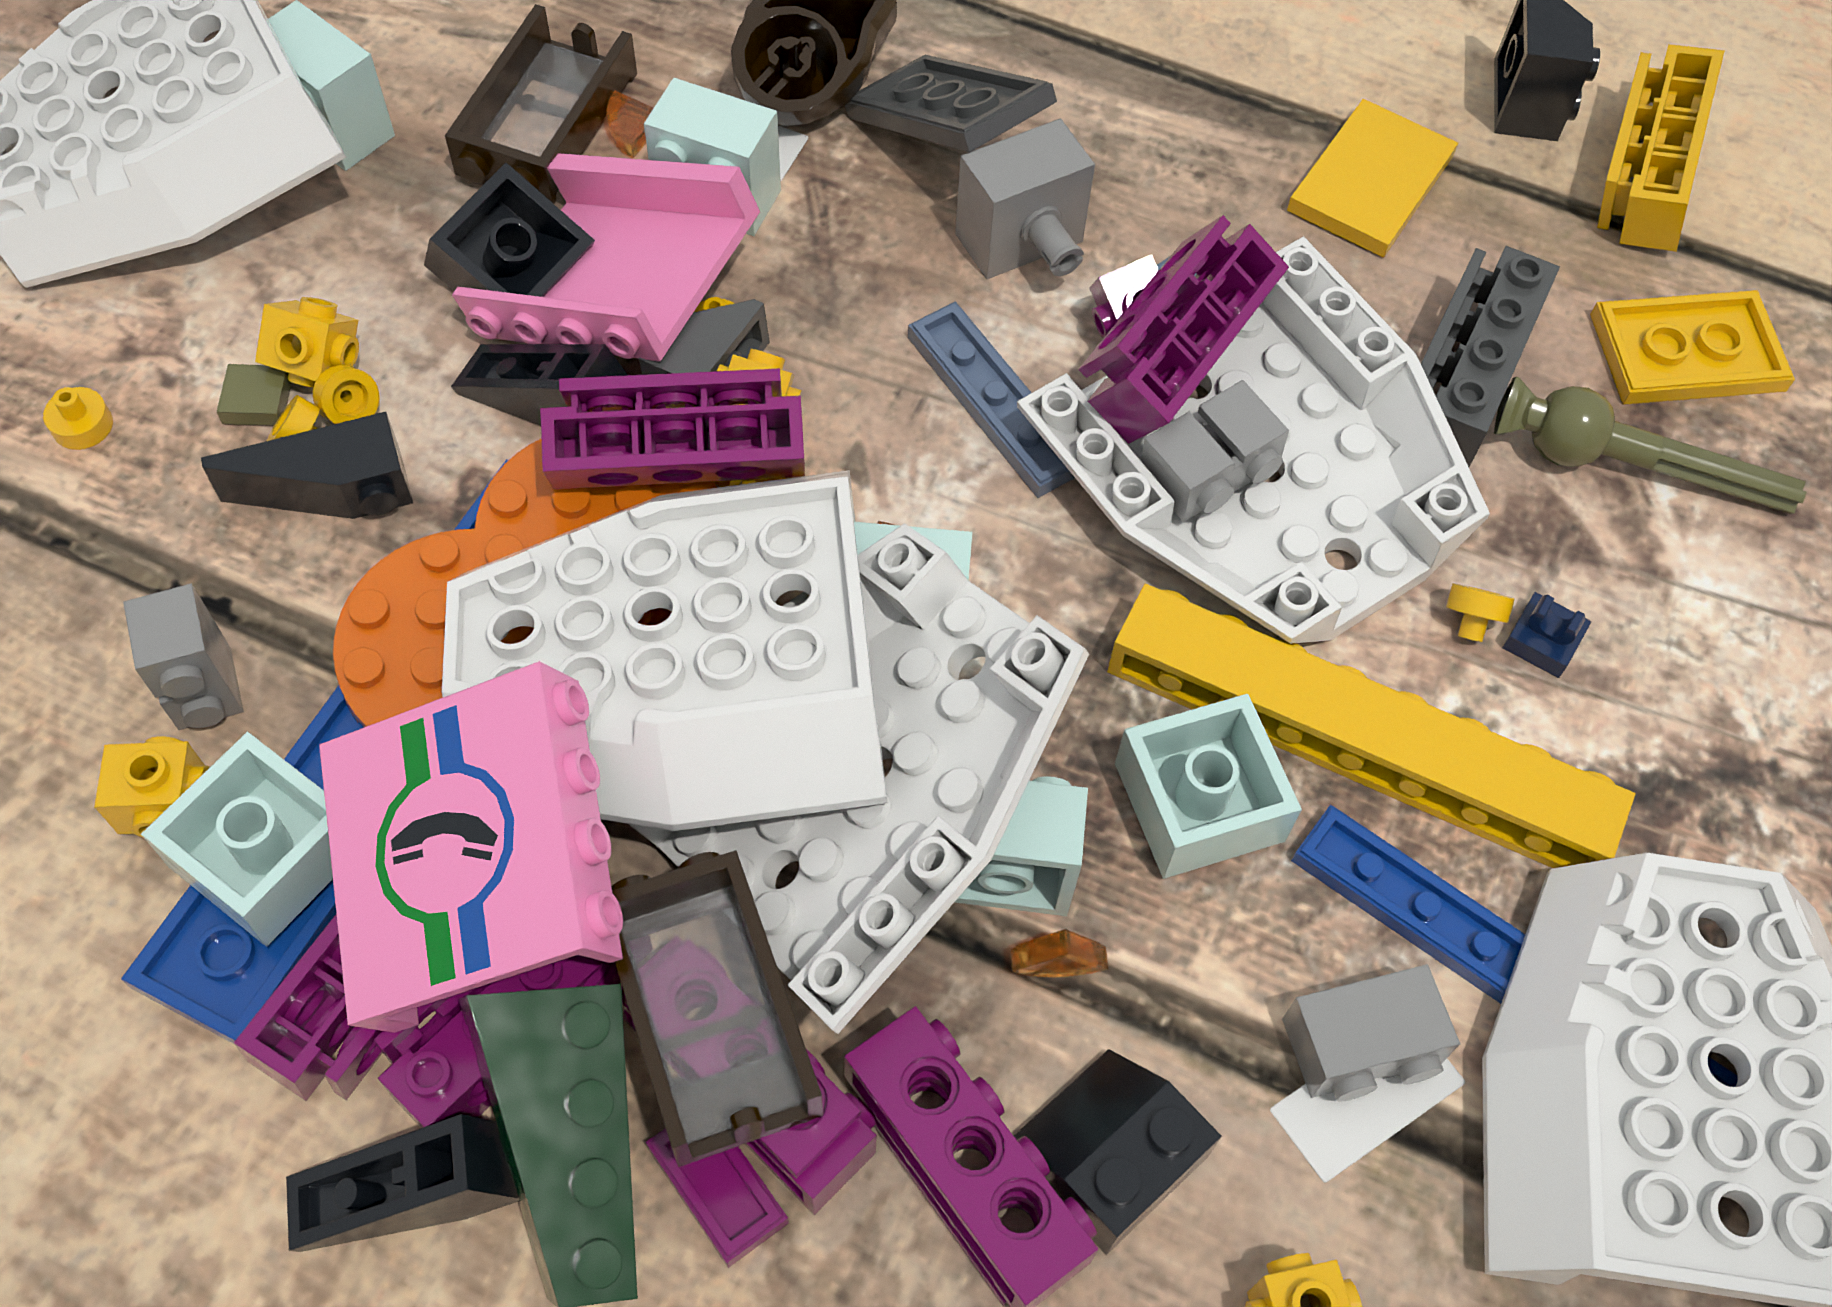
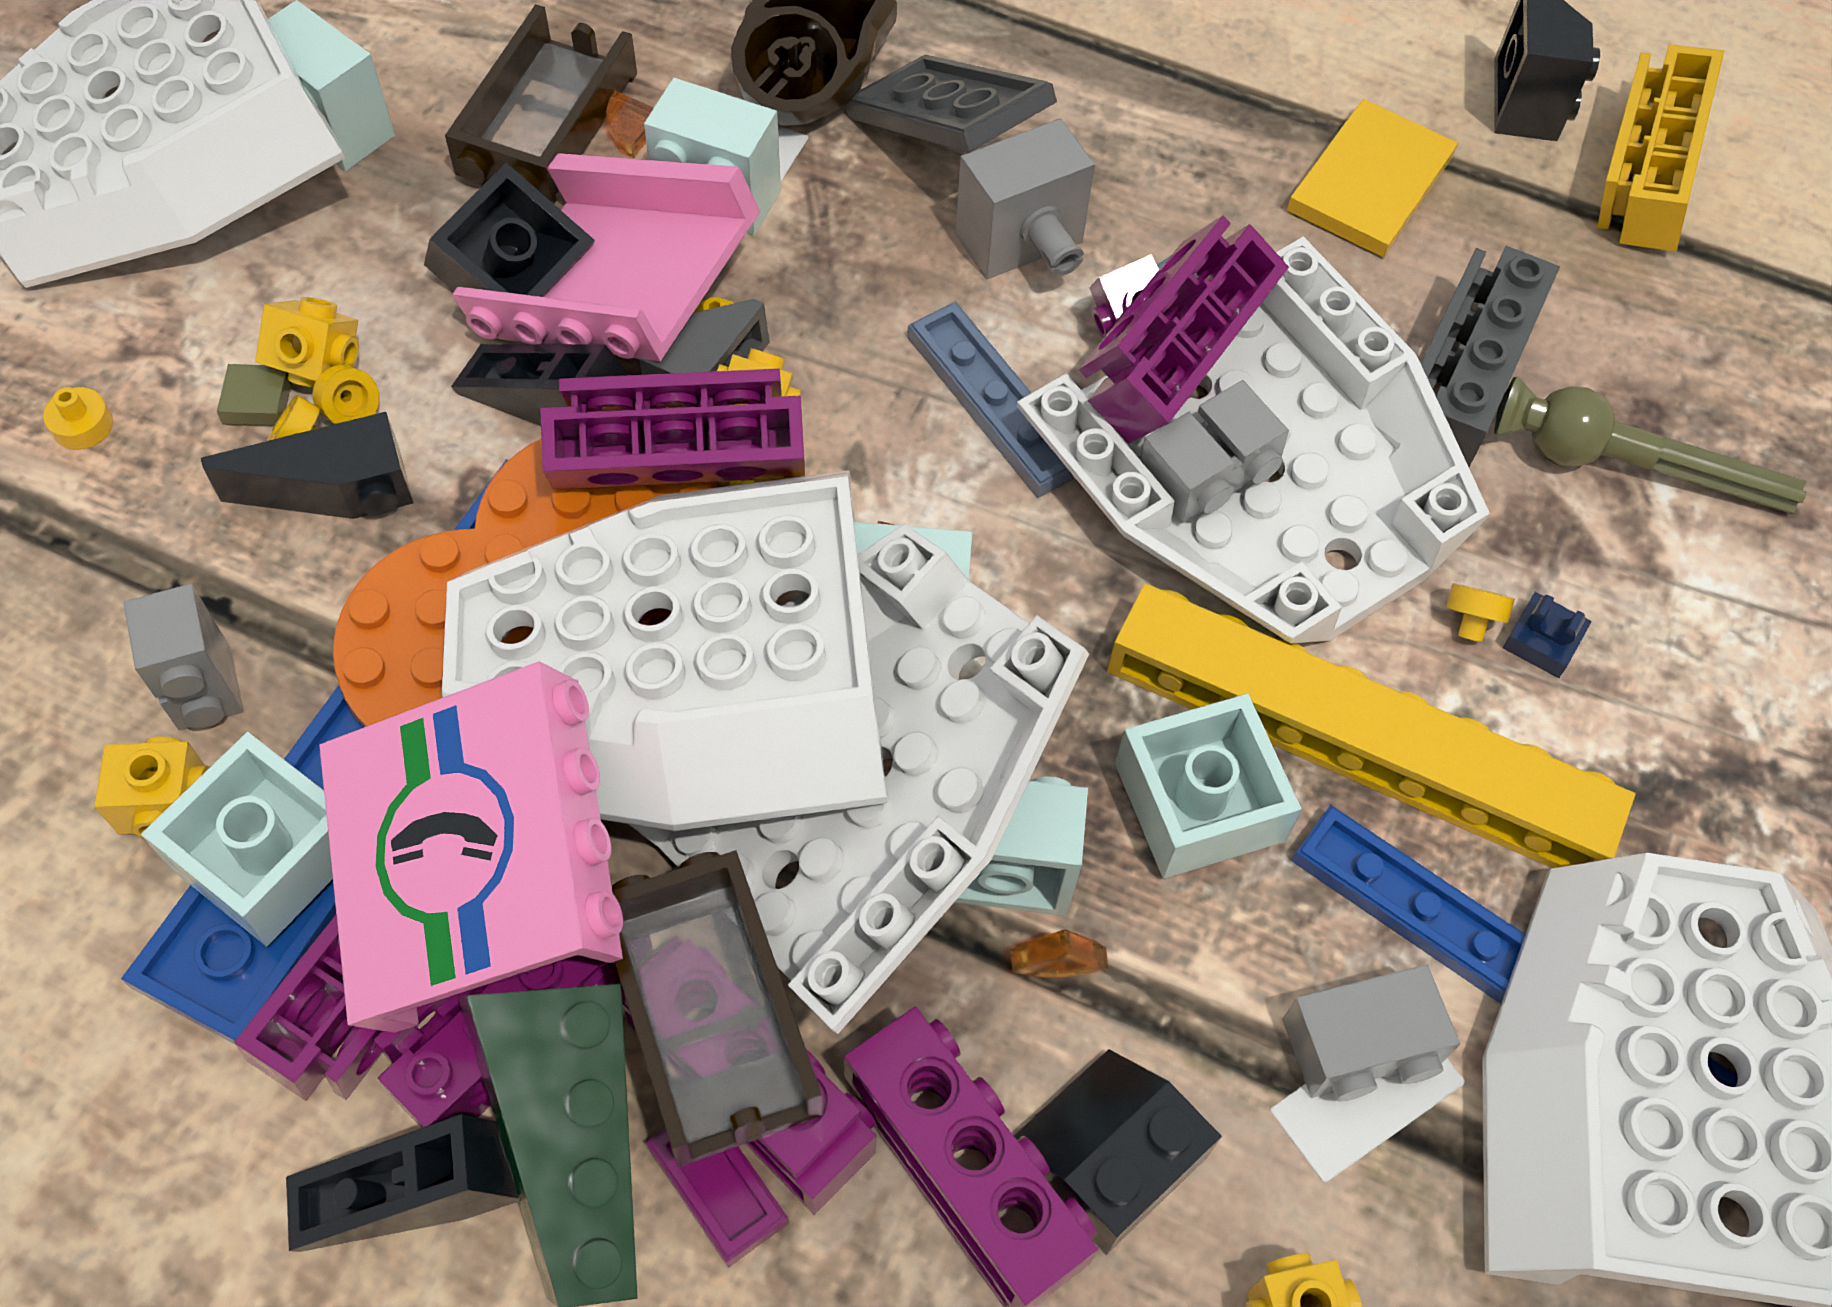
(1691, 347): yellow tile -> none

